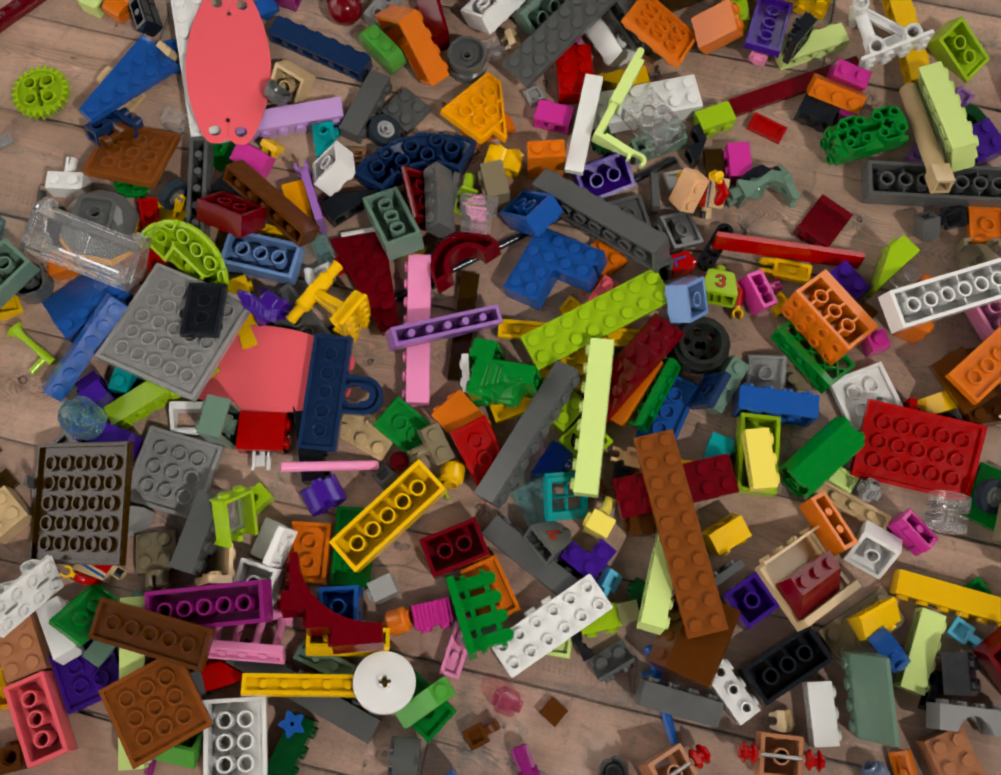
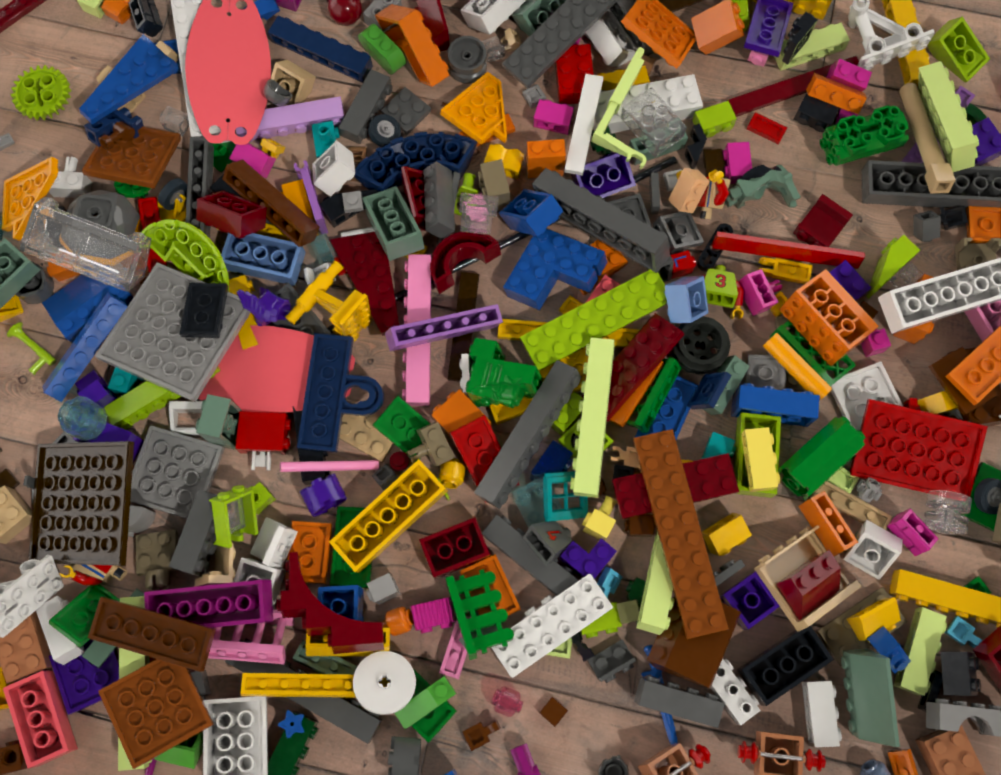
(23, 191): none -> light orange wing
(220, 675): red slope -> none
(352, 201): none -> light grey plate
(784, 720): tan tile -> none
(796, 366): none -> light orange brick

